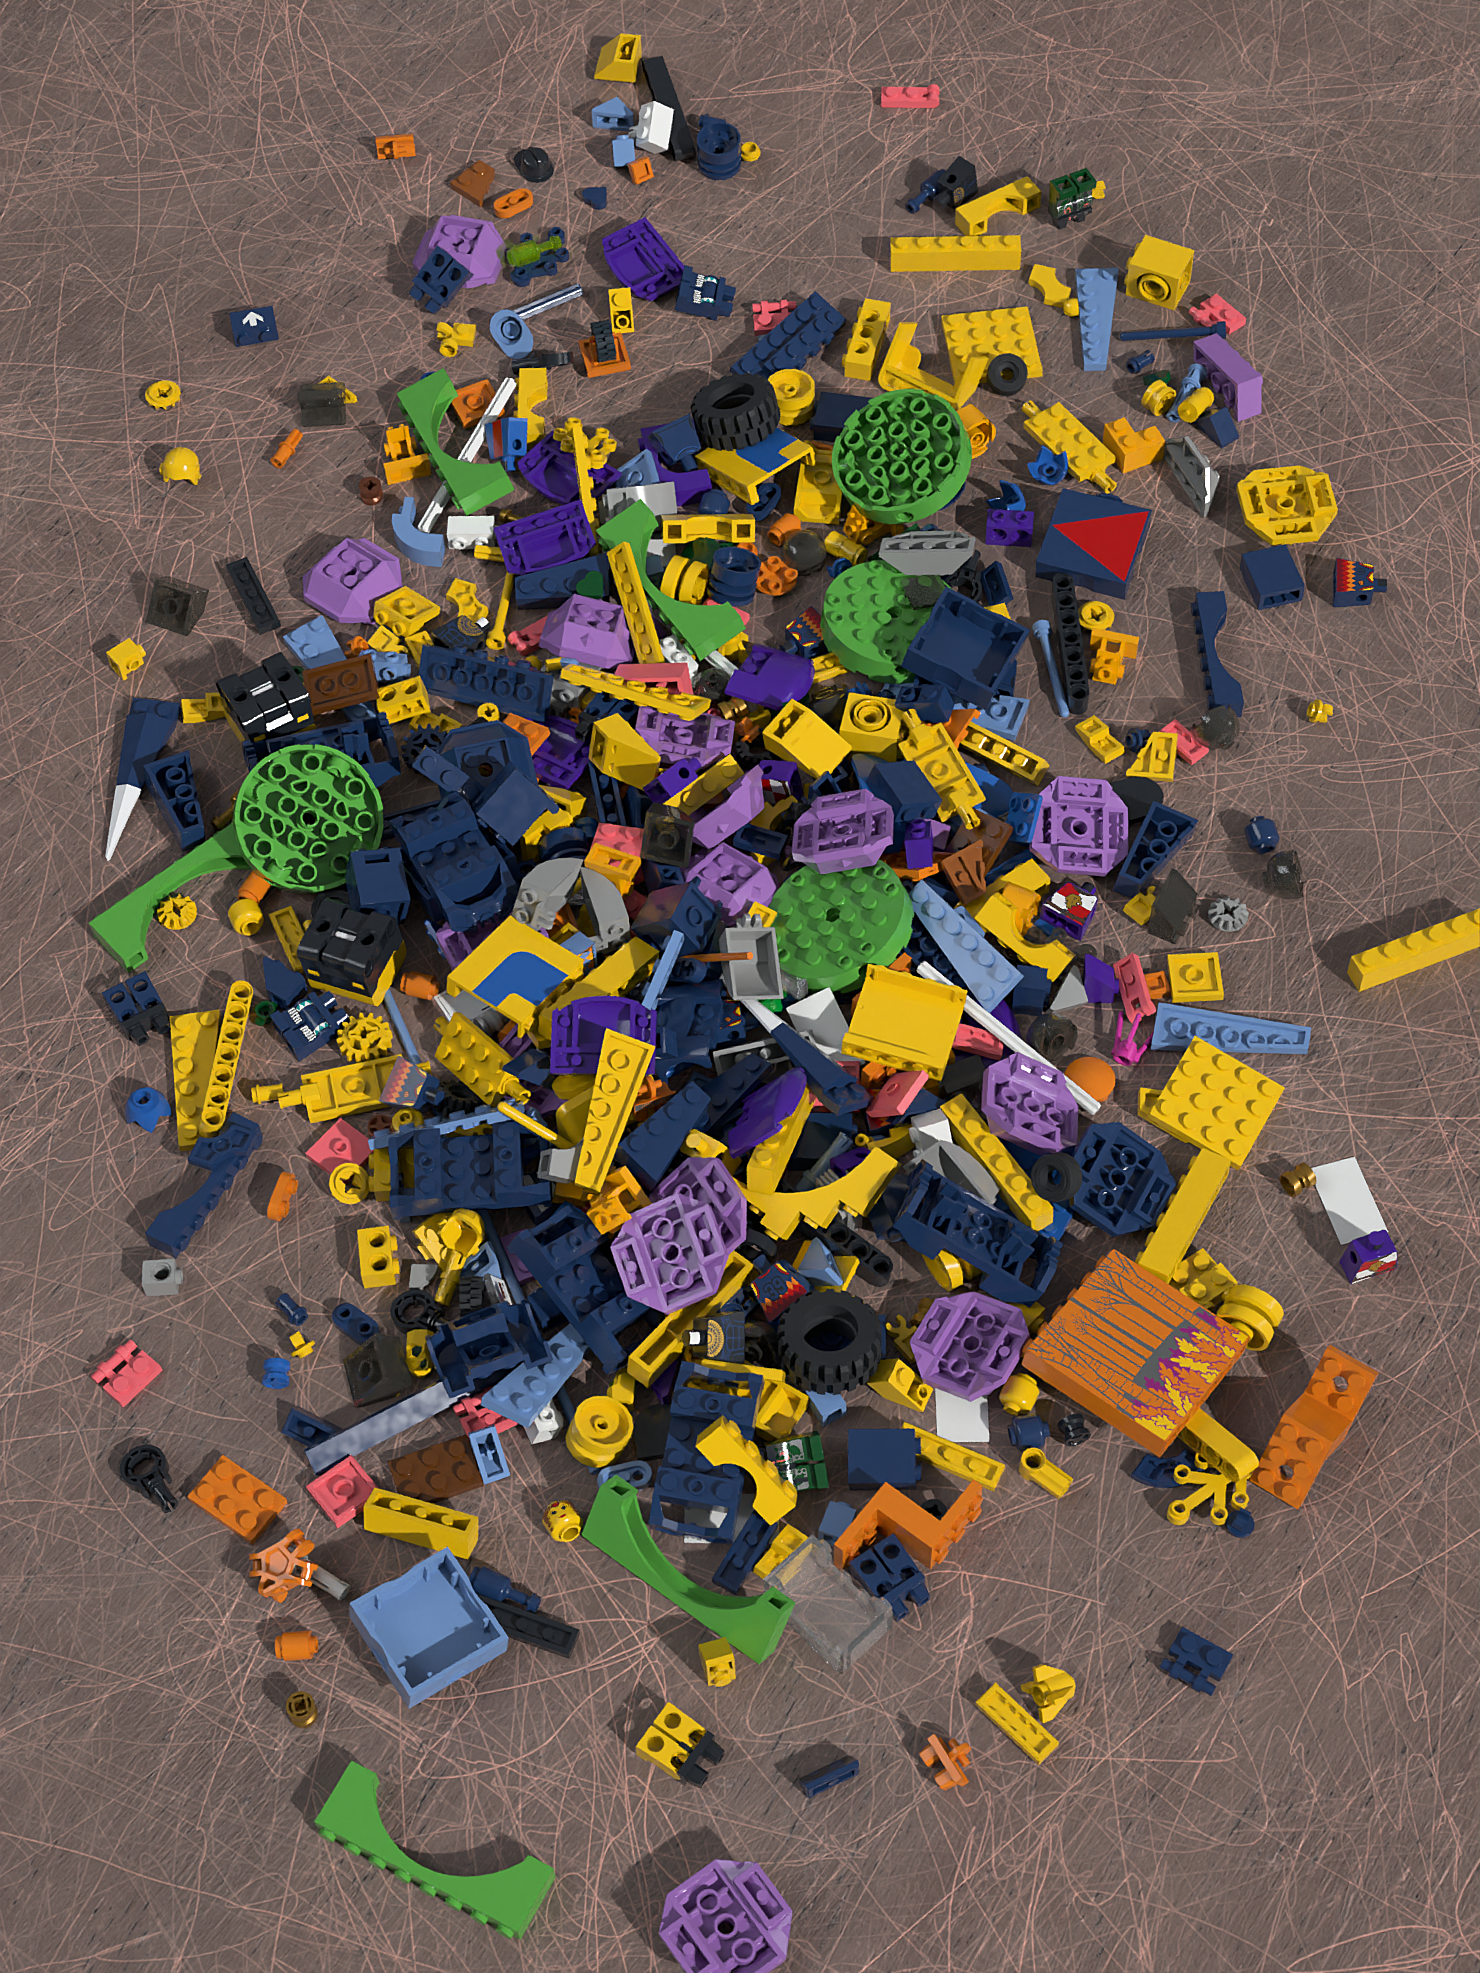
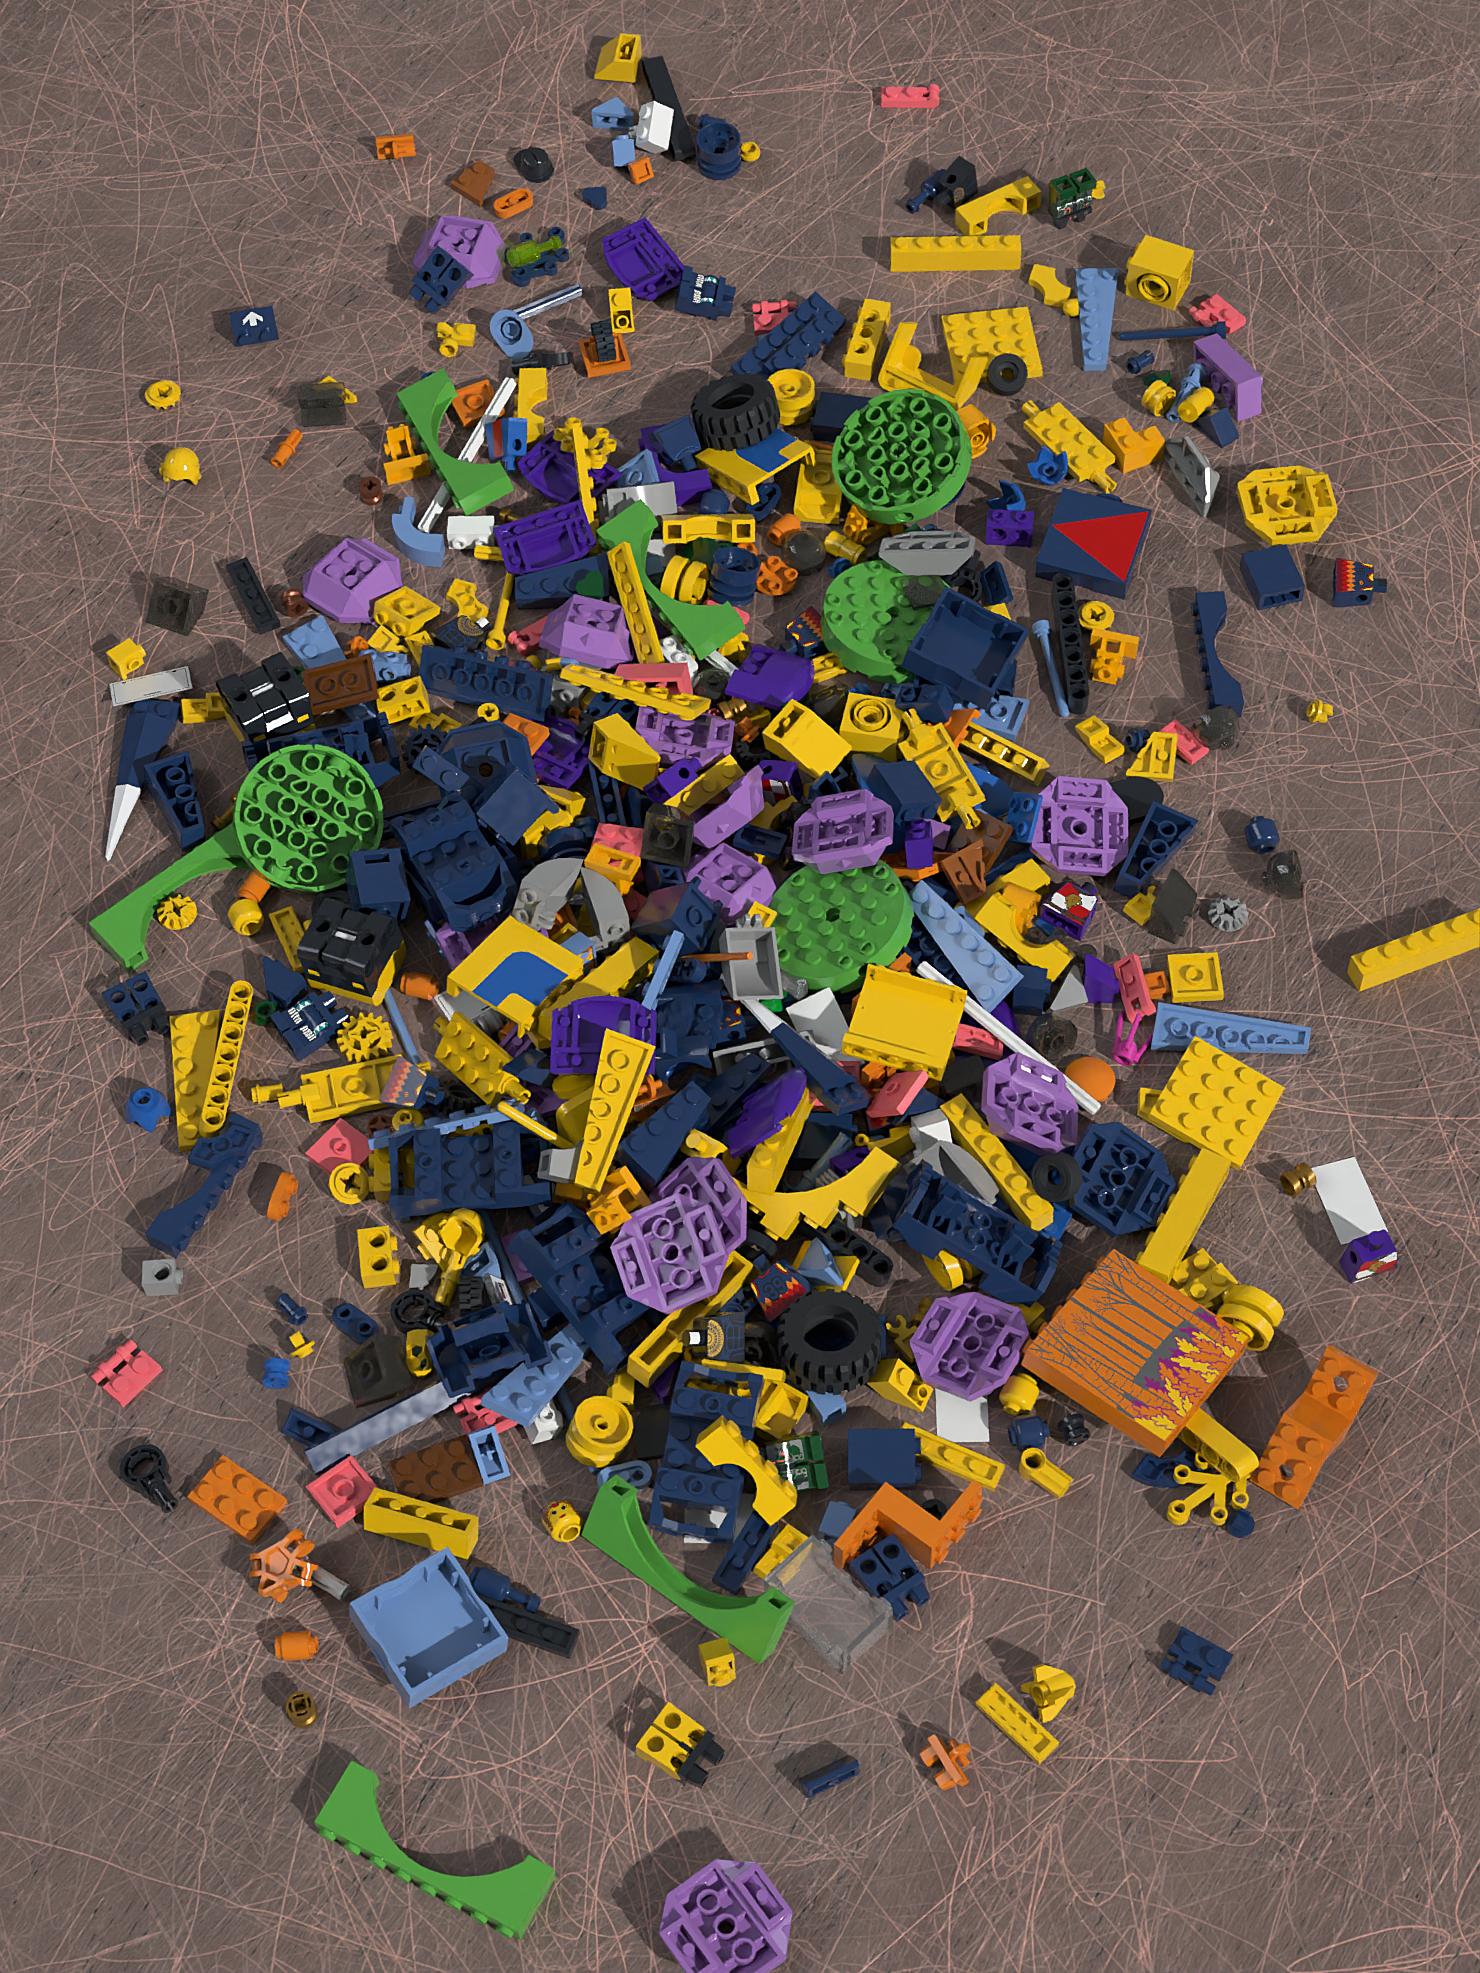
(150, 686): none -> white sticker
(294, 603): none -> copper wheel

